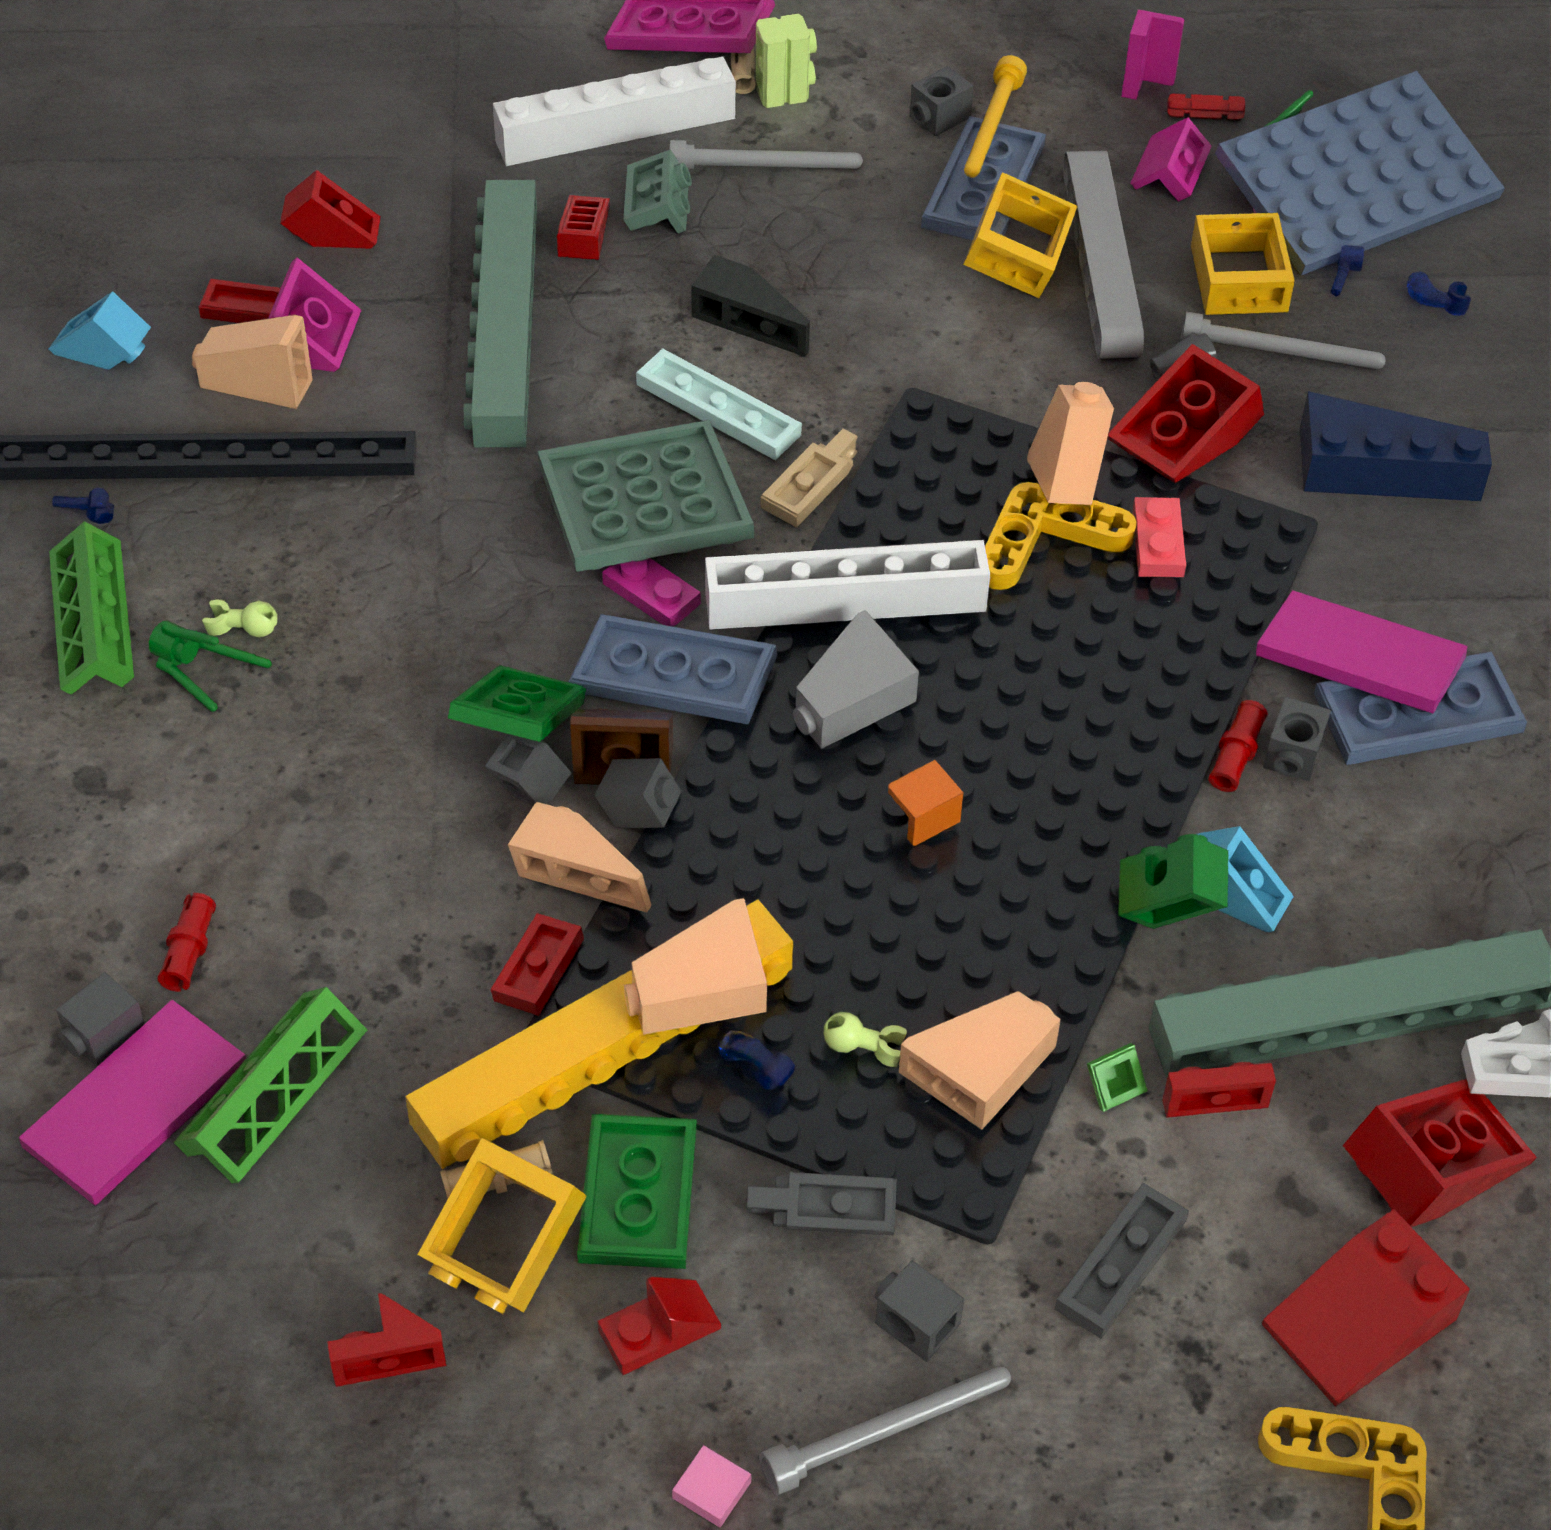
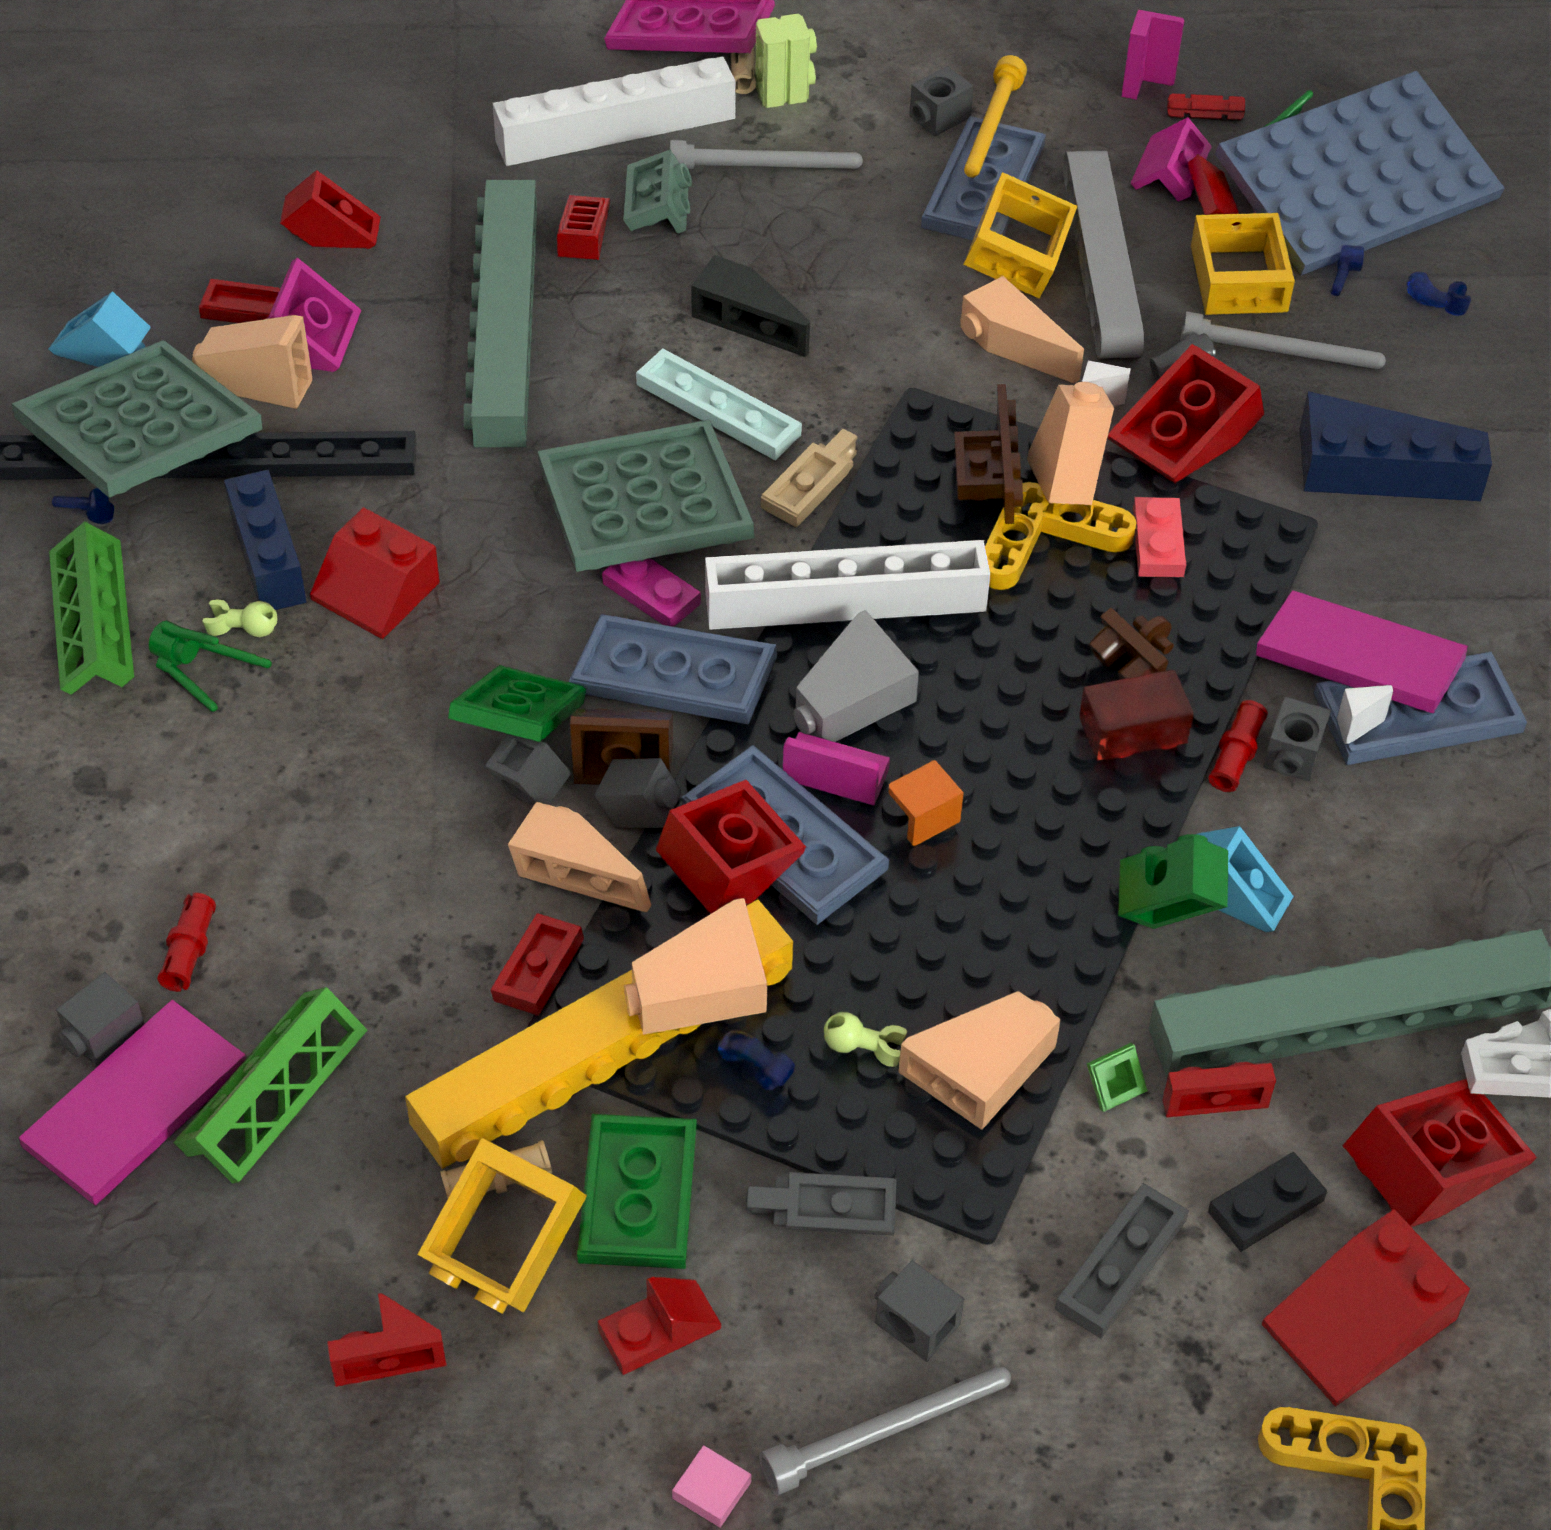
(137, 418): none -> sand green plate
(265, 540): none -> dark blue brick
(375, 573): none -> red slope
(728, 845): none -> red slope
(835, 767): none -> dark pink panel
(835, 858): none -> sand blue tile
(990, 460): none -> reddish brown bracket
(1017, 330): none -> light nougat slope
(1109, 377): none -> white slope
(1135, 715): none -> clear red brick
(1141, 646): none -> reddish brown hips
(1212, 188): none -> red tile
(1267, 1201): none -> black plate
(1363, 710): none -> white slope

